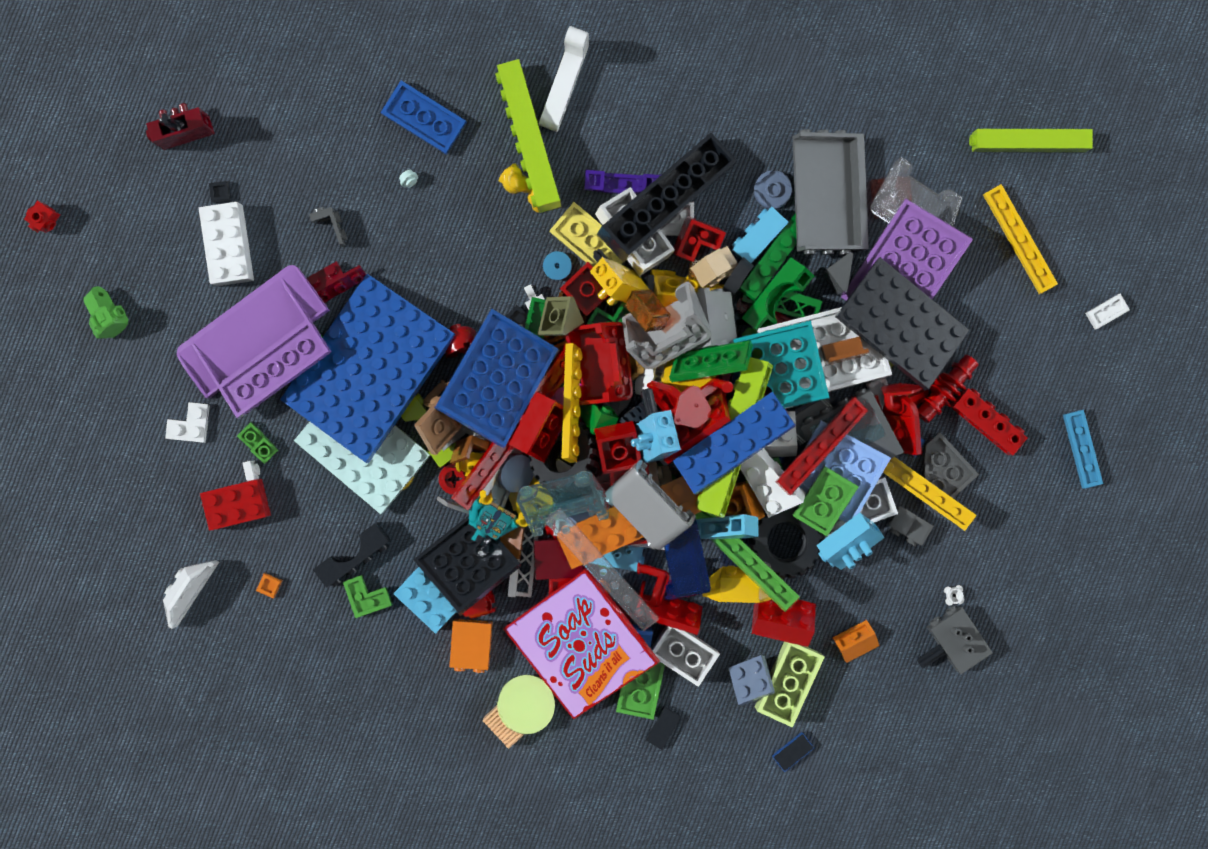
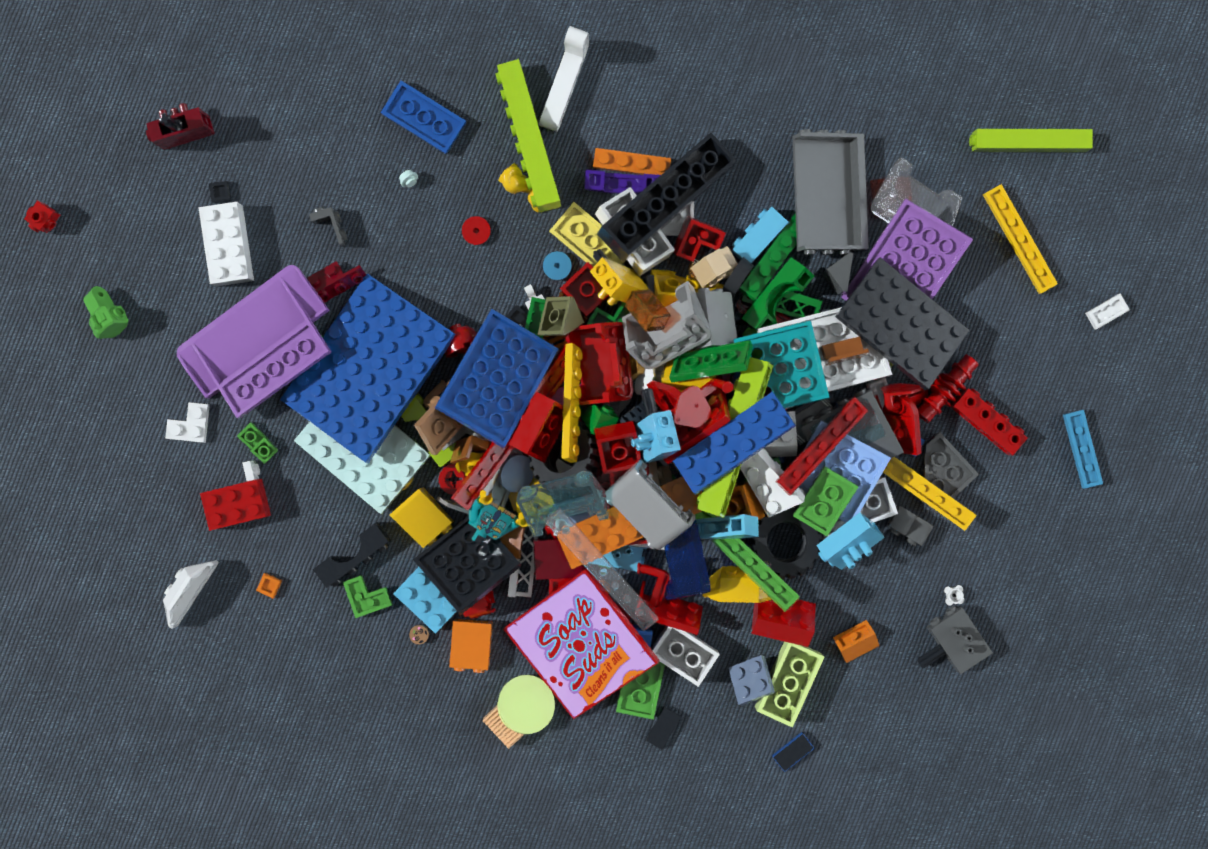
(419, 634): none -> medium nougat tile
(422, 518): none -> yellow slope
(476, 230): none -> red piece
(630, 162): none -> orange plate
(772, 189): sand blue tile -> none

